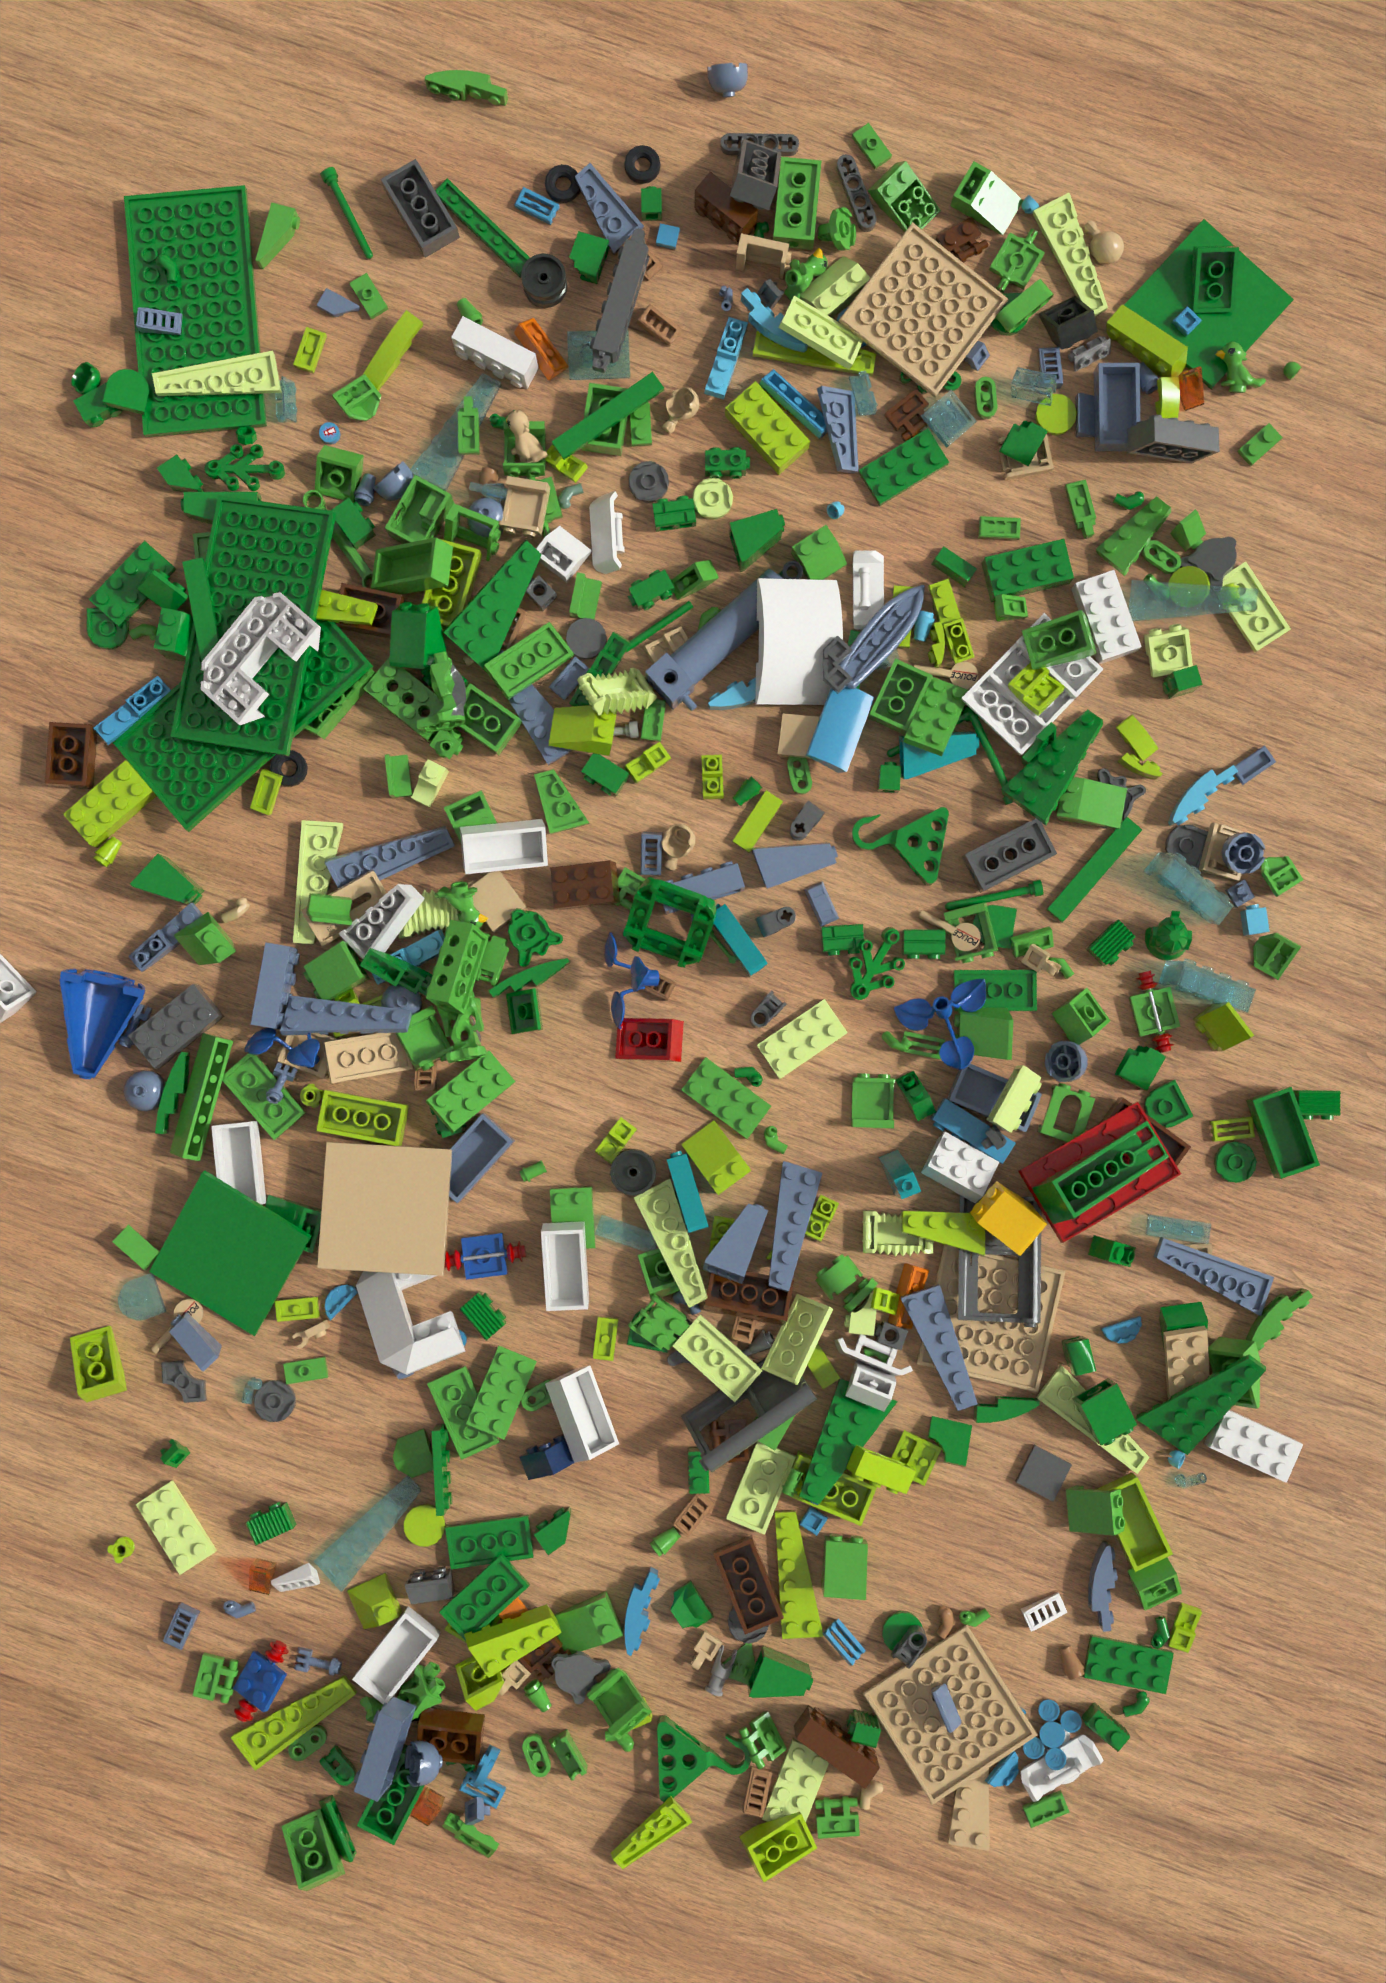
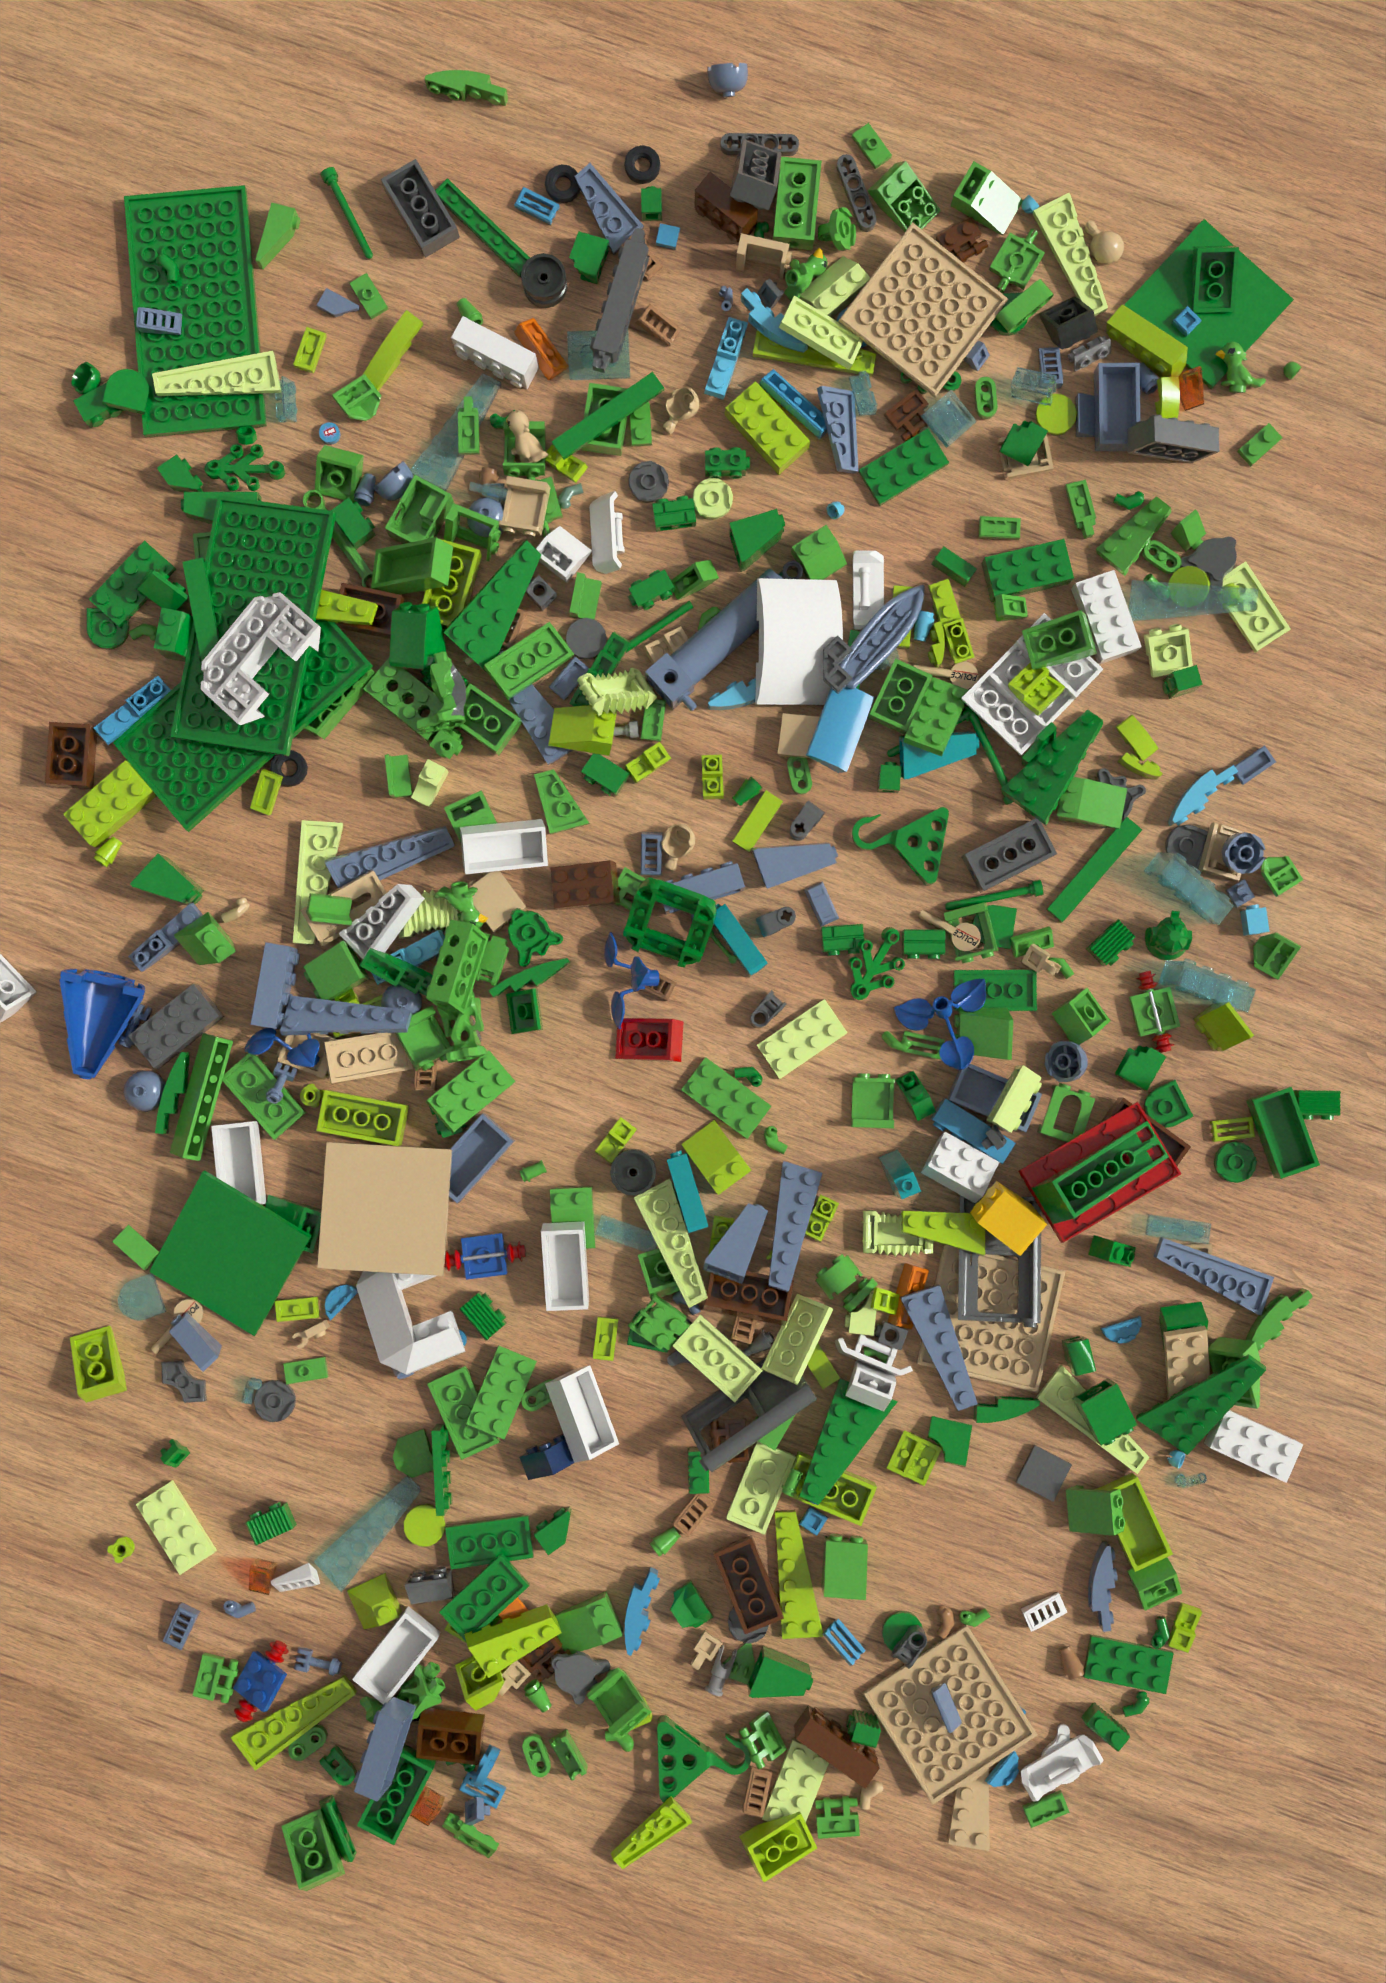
(422, 1762): sand blue cylinder -> none
(880, 1470): lime brick -> none
(1052, 1734): dark azure piece -> none

